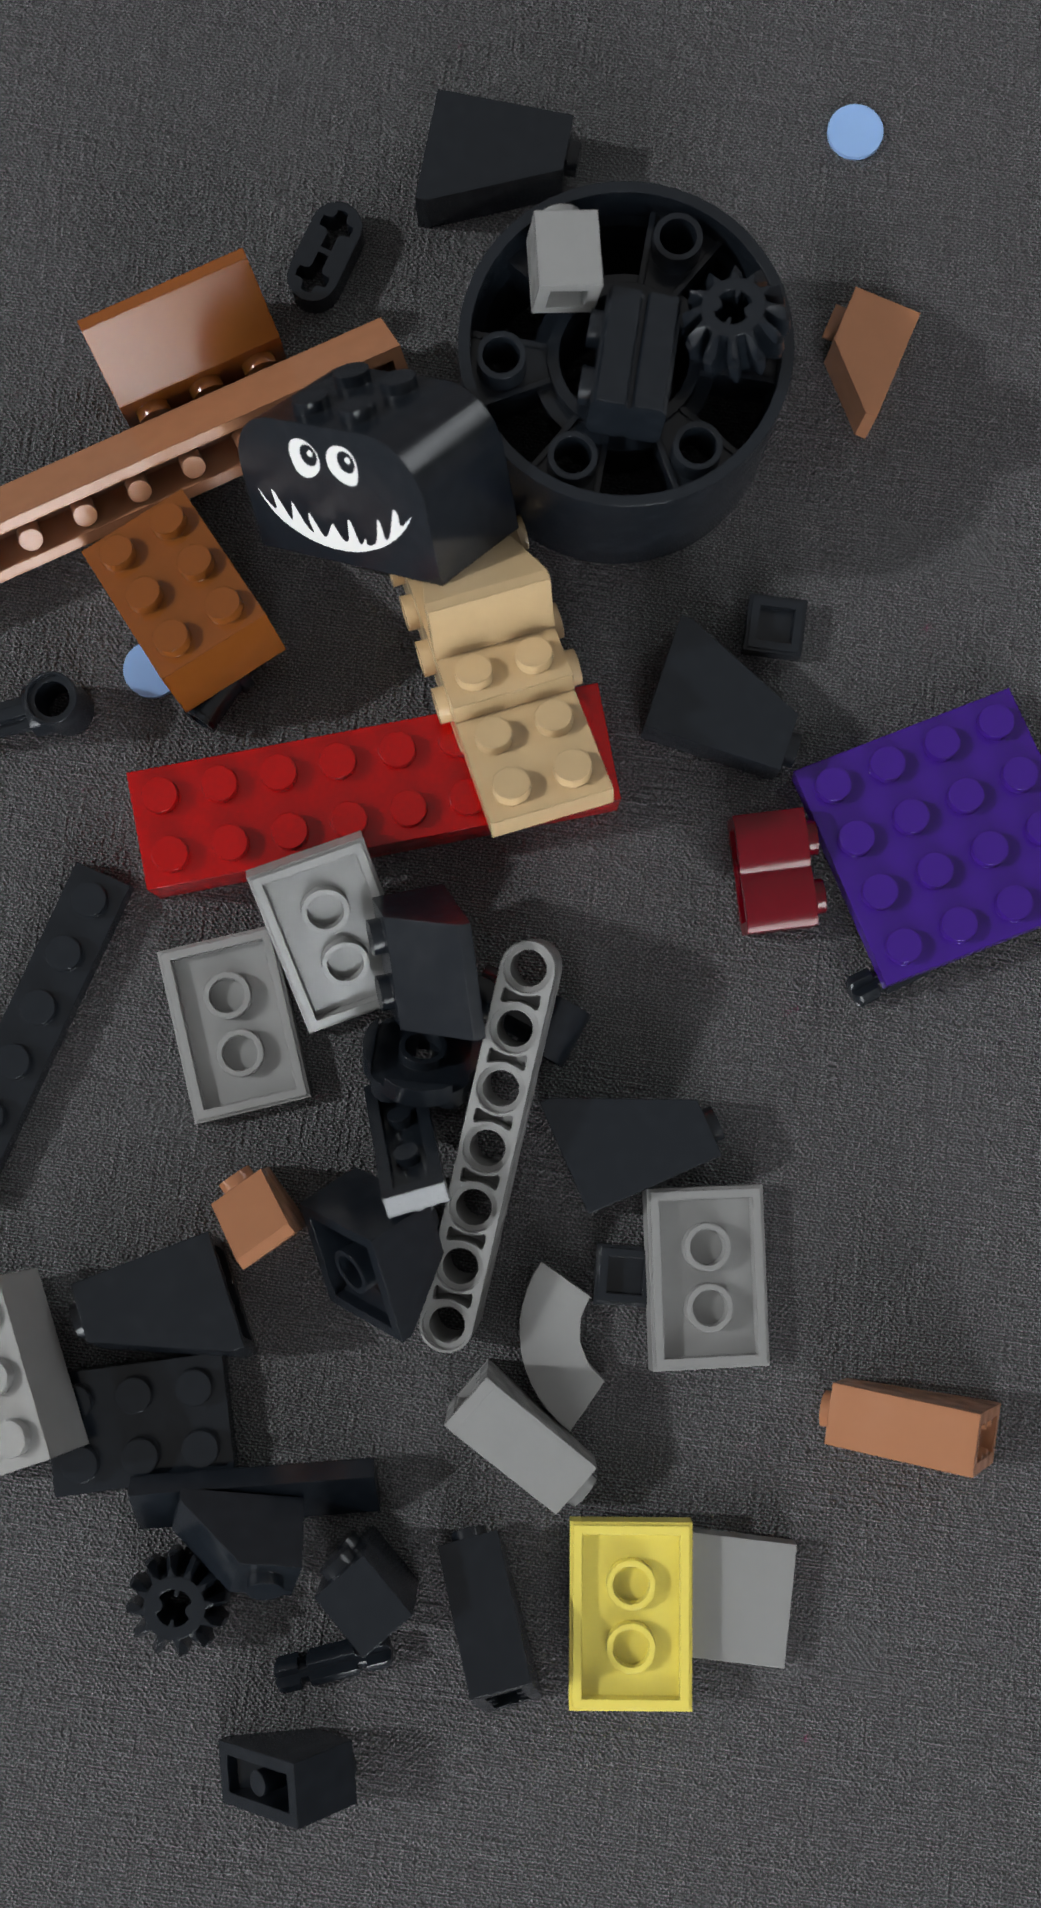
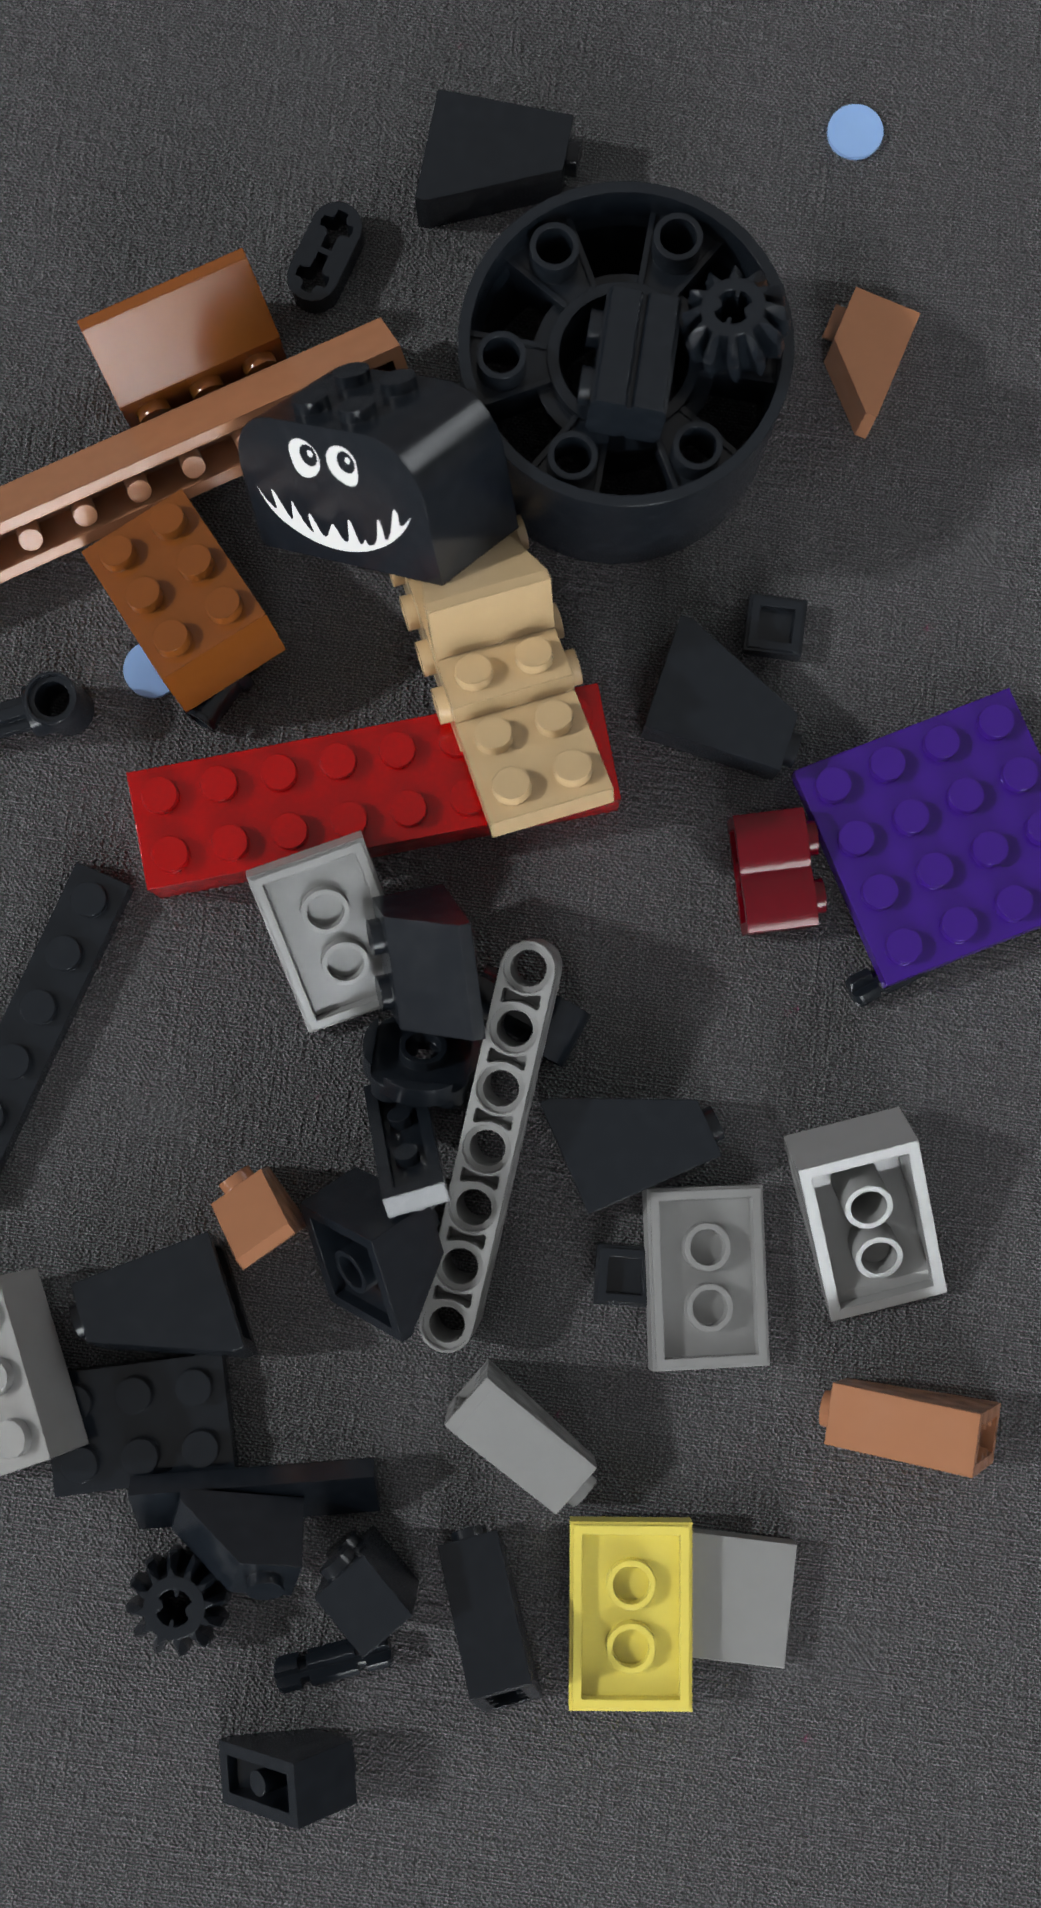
(234, 1025): light grey tile -> none
(553, 1346): light grey tile -> none
(564, 260): light grey brick -> none
(867, 1212): none -> light grey slope

